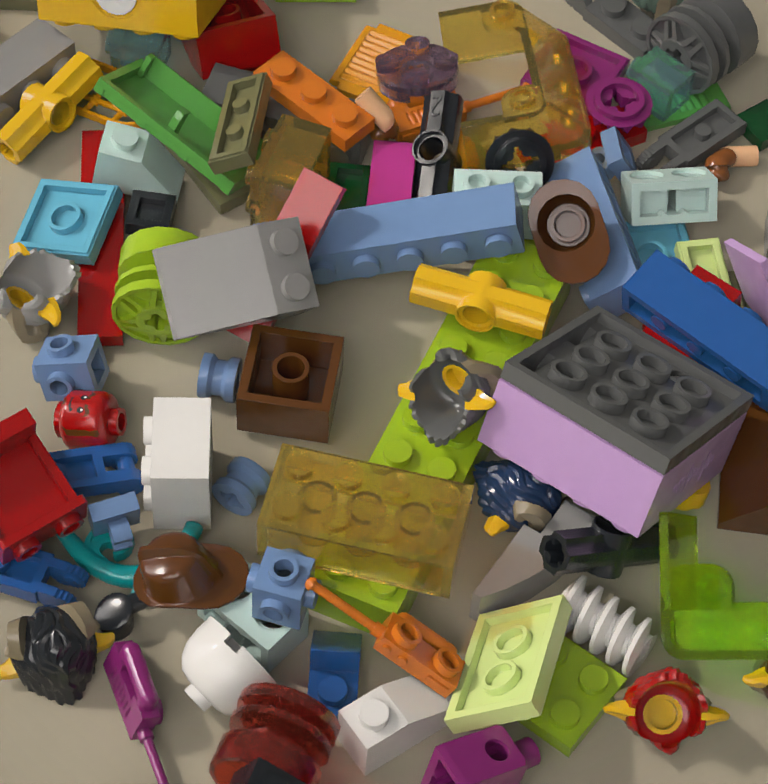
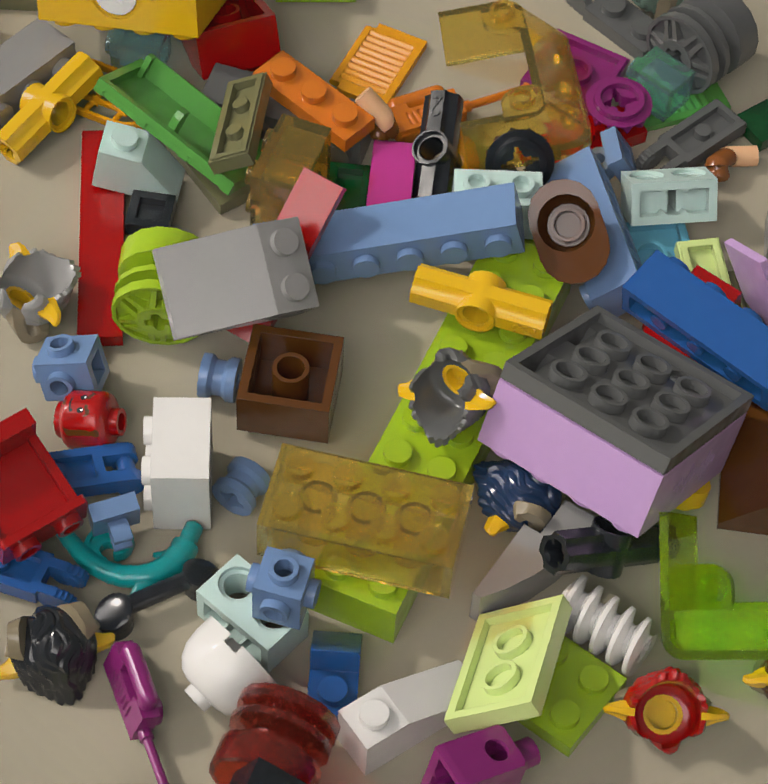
(69, 219): medium azure tile -> none
(188, 574): reddish brown piece -> none
(406, 644): orange piece -> none
(416, 69): plate -> none

